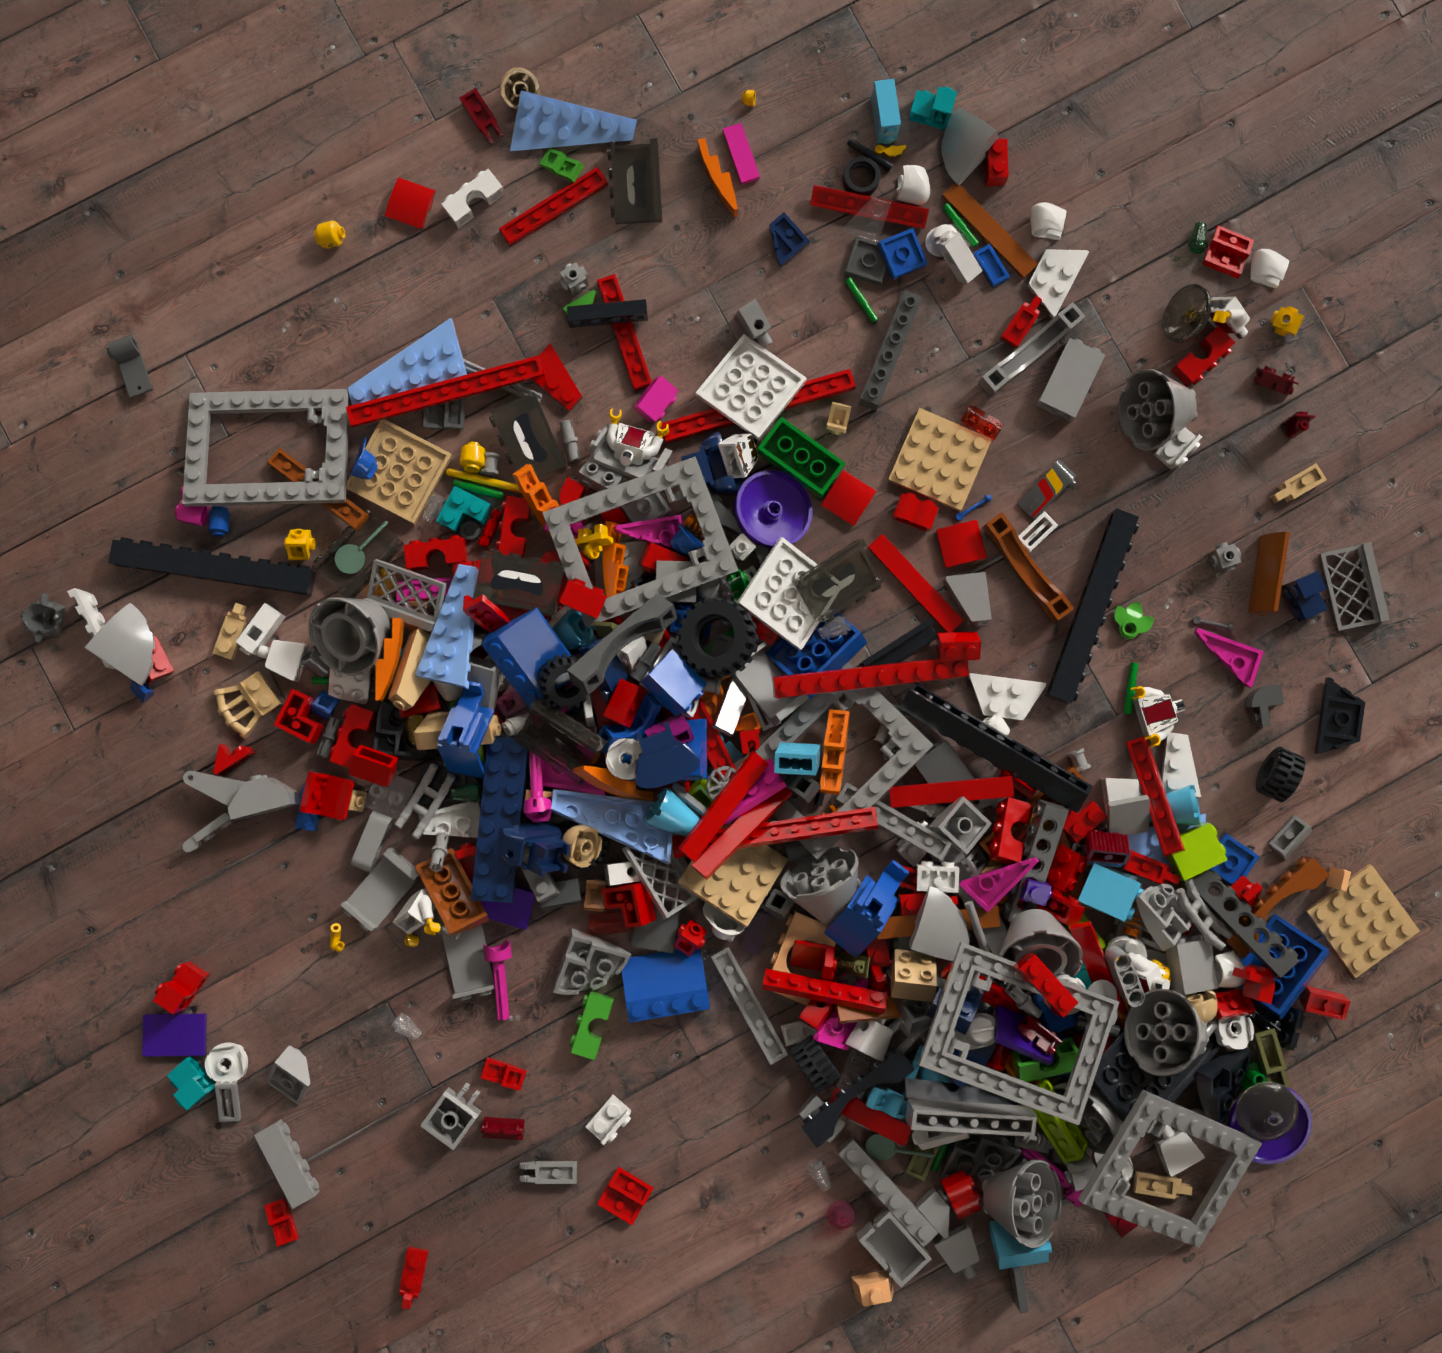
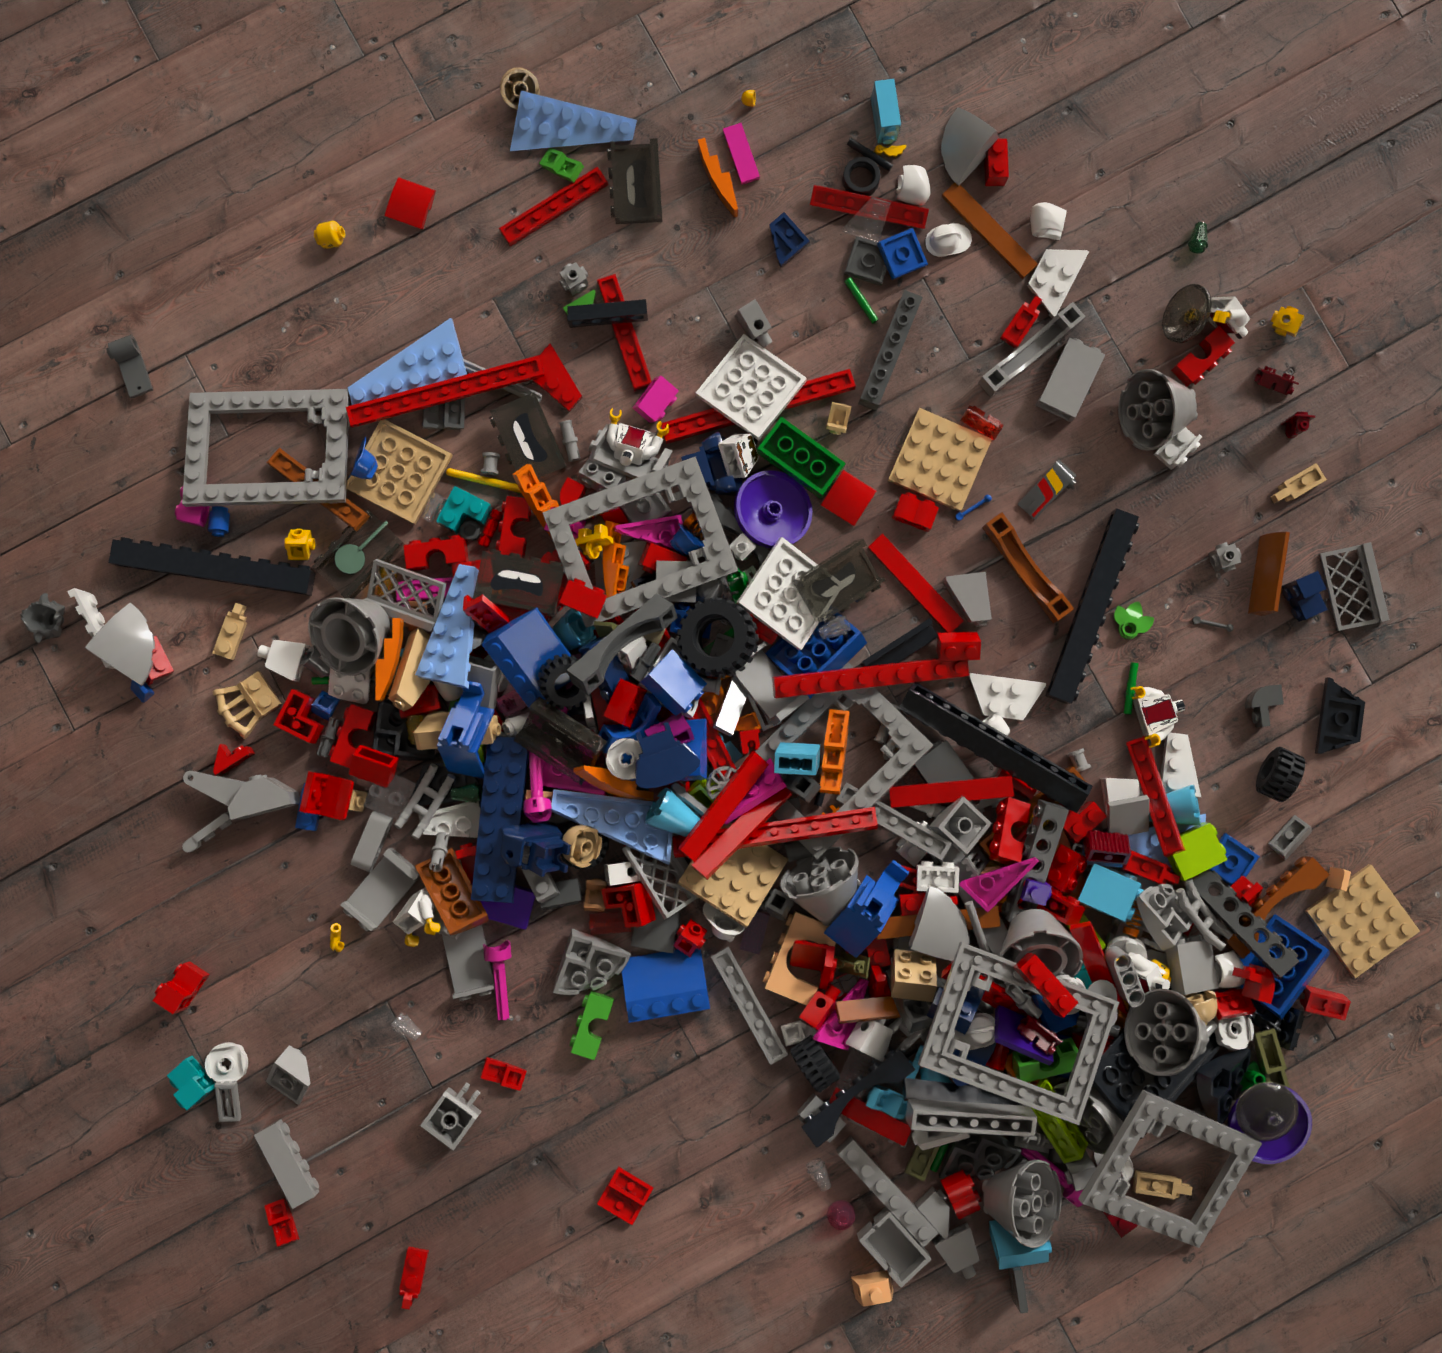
(174, 1034): dark purple tile -> none
(260, 629): white brick -> none
(472, 457): yellow head -> none
(478, 489): green piece -> none
(480, 114): dark red hinge -> none
(483, 186): white arch -> none
(503, 1128): dark red hinge -> none
(550, 1172): light grey hinge -> none
(609, 1119): white bracket -> none
(825, 991): red plate -> none
(884, 1148): sand green piece -> none
(933, 109): teal brick -> none
(958, 256): white brick -> none
(961, 226): green piece -> none
(961, 543): red slope -> none
(991, 266): blue tile -> none
(1048, 520): white tile -> none
(1176, 1151): white torso -> none
(1228, 252): red slope -> none
(1237, 657): dark pink wing -> none
(1268, 267): white piece -> none

